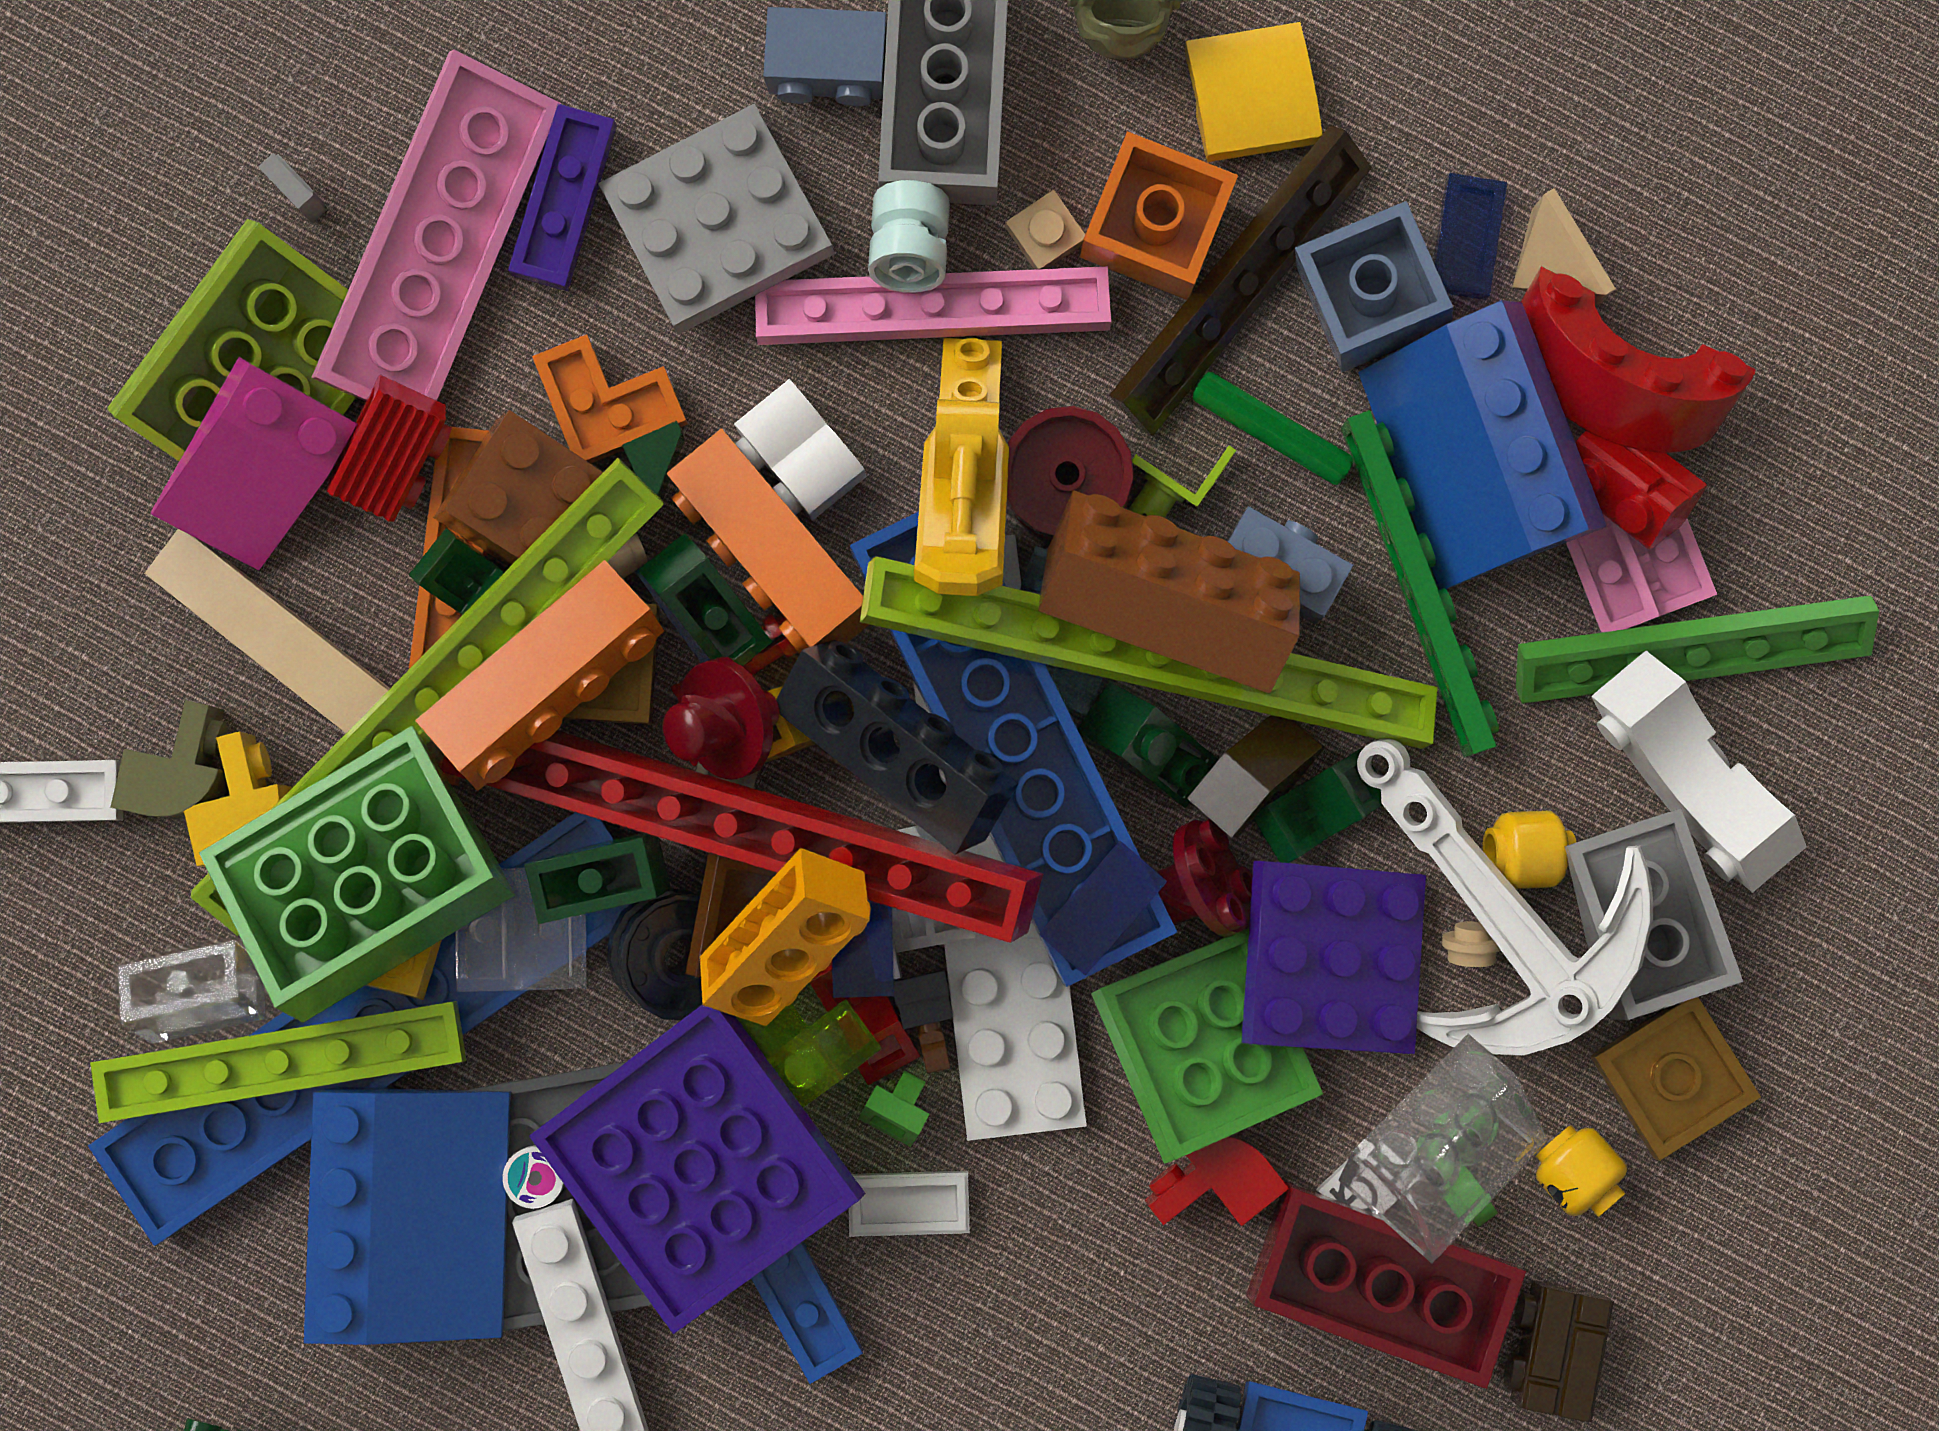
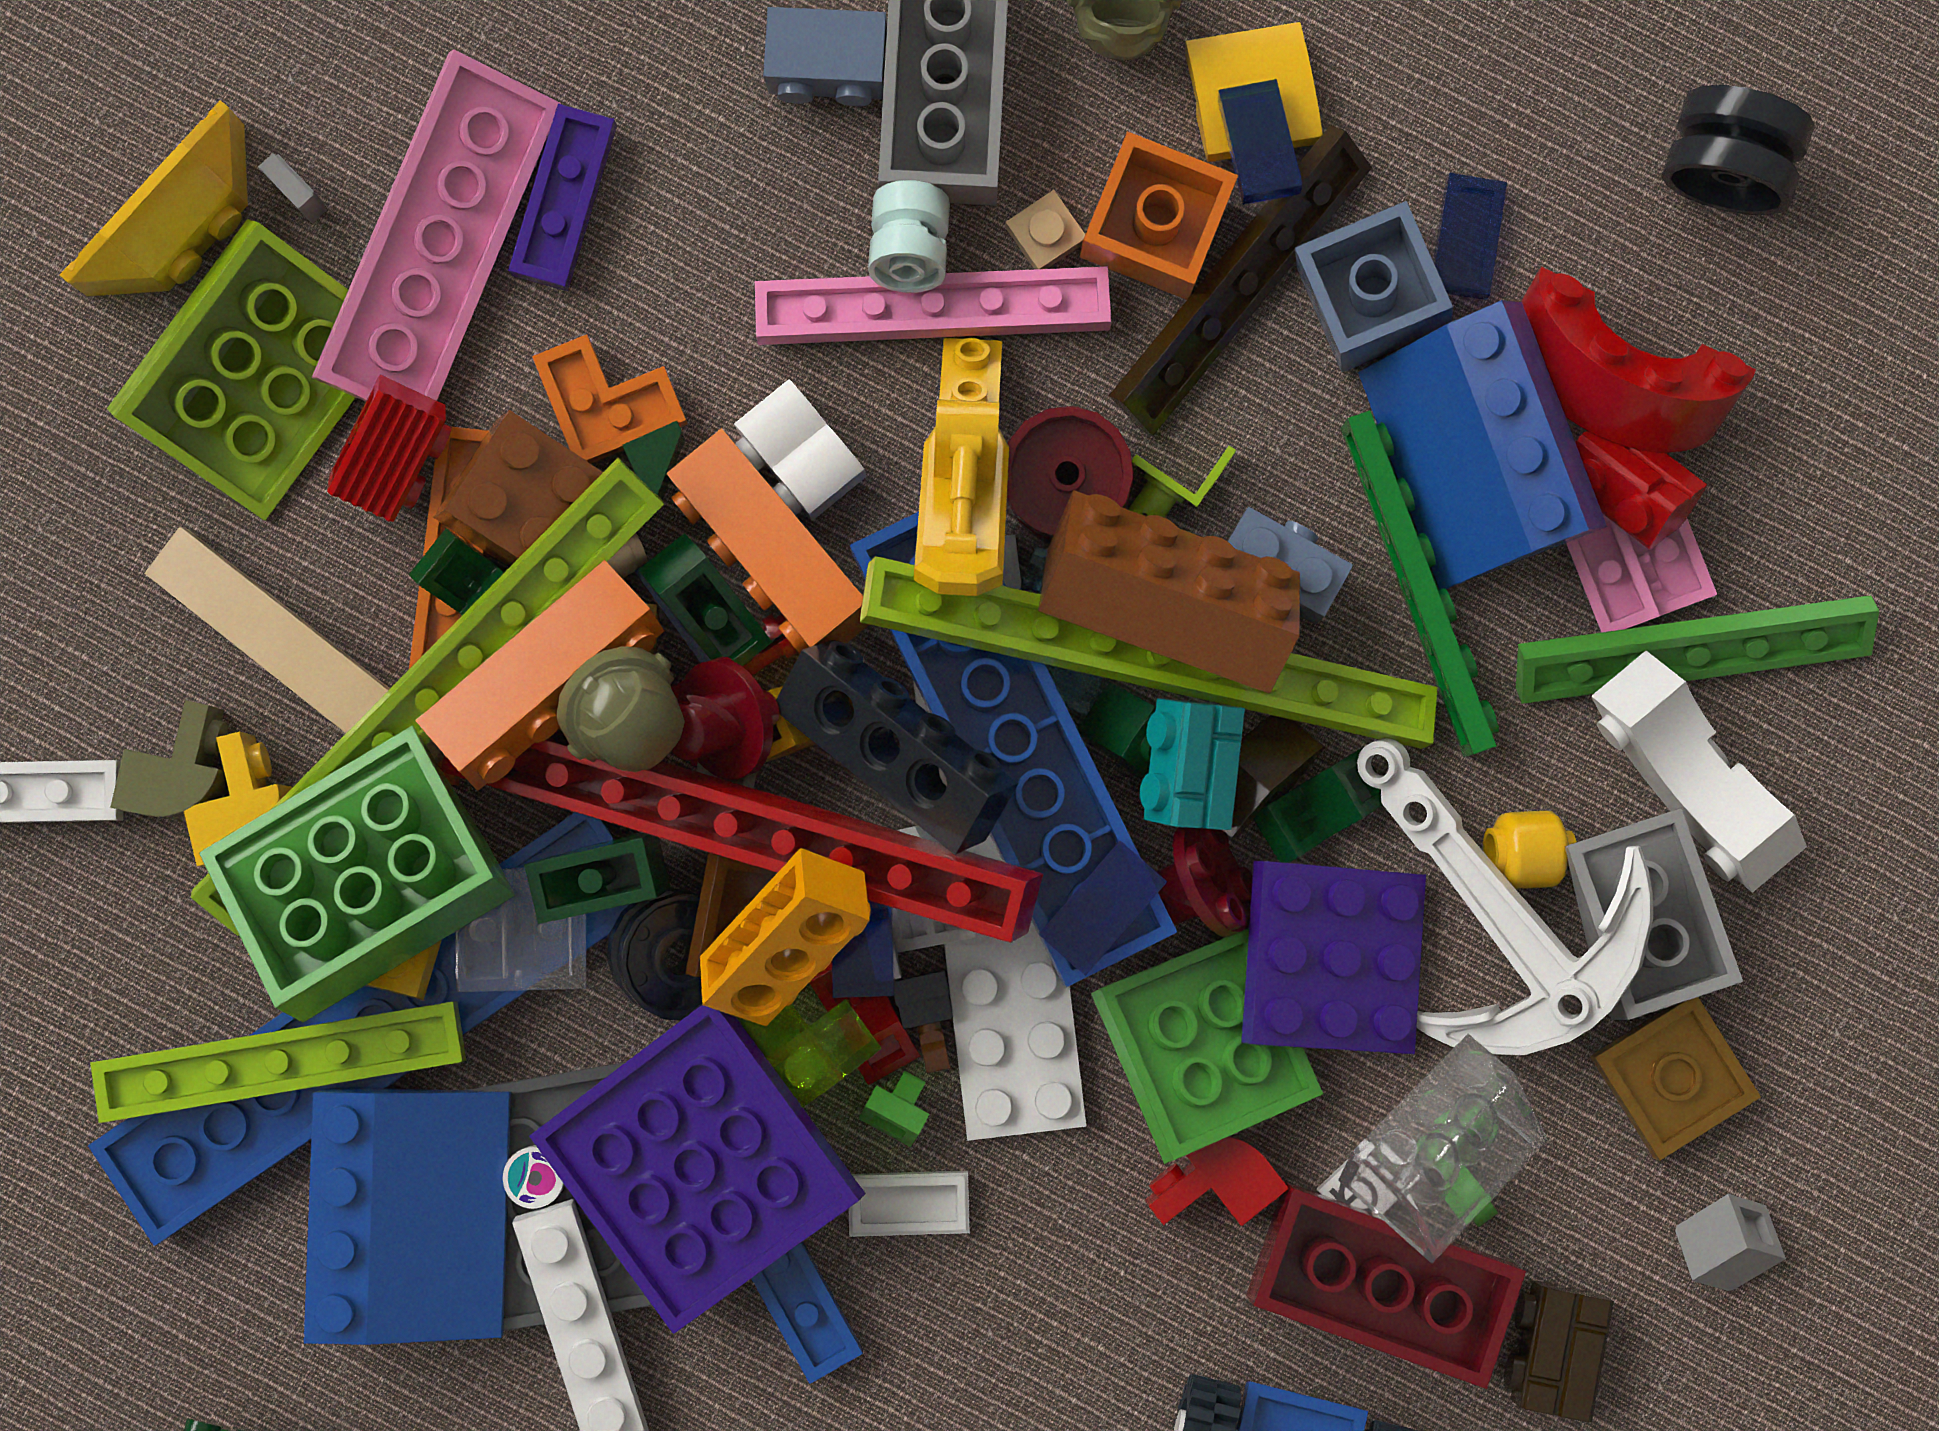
(171, 216): none -> yellow wedge
(190, 992): clear brick -> none
(253, 465): dark pink slope -> none
(621, 709): none -> olive helmet
(716, 219): light grey plate -> none
(1192, 764): none -> teal brick
(1259, 141): none -> clear blue tile
(1273, 428): green axle -> none
(1470, 945): tan plate -> none
(1559, 246): tan slope -> none
(1581, 1171): yellow head -> none
(1729, 1242): none -> light grey panel
(1738, 149): none -> black wheel

